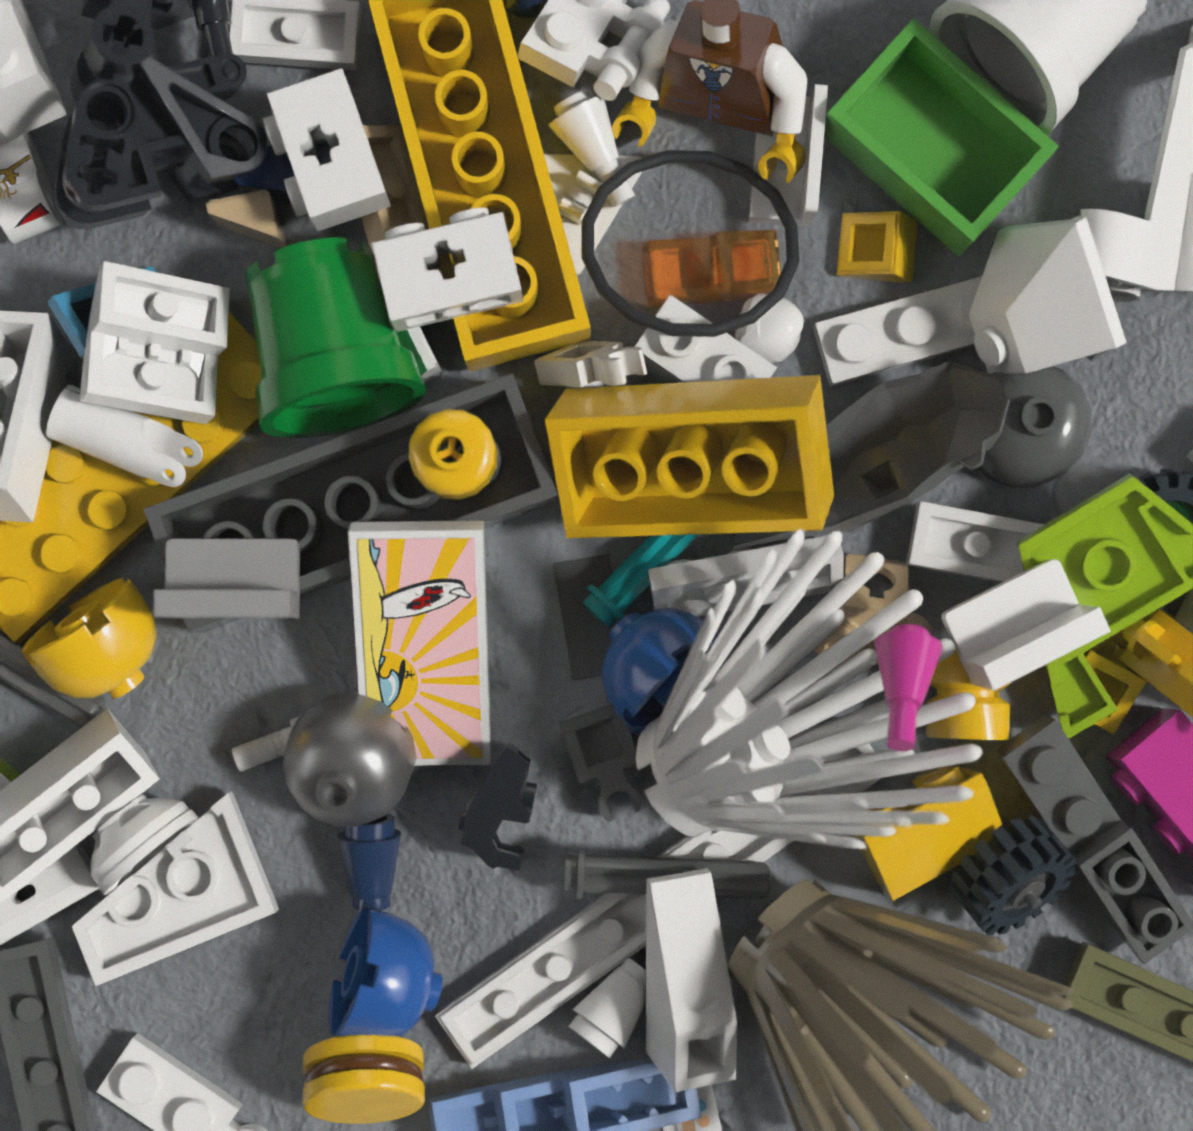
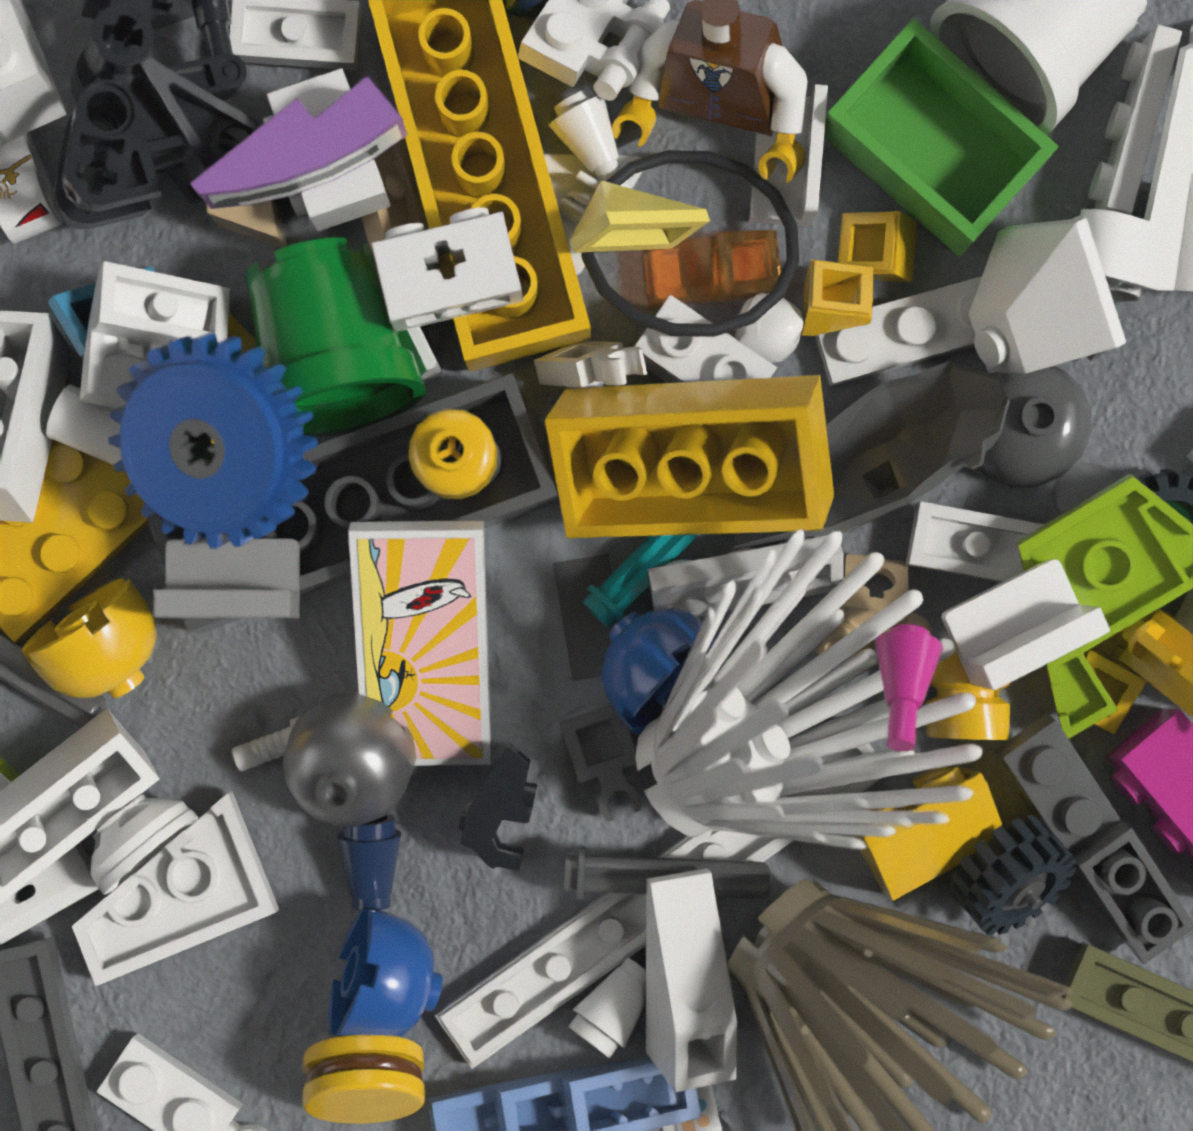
(201, 394): none -> blue gear
(303, 152): none -> medium lavender slope
(634, 220): none -> light yellow slope
(836, 297): none -> yellow slope
(1135, 120): none -> white plate

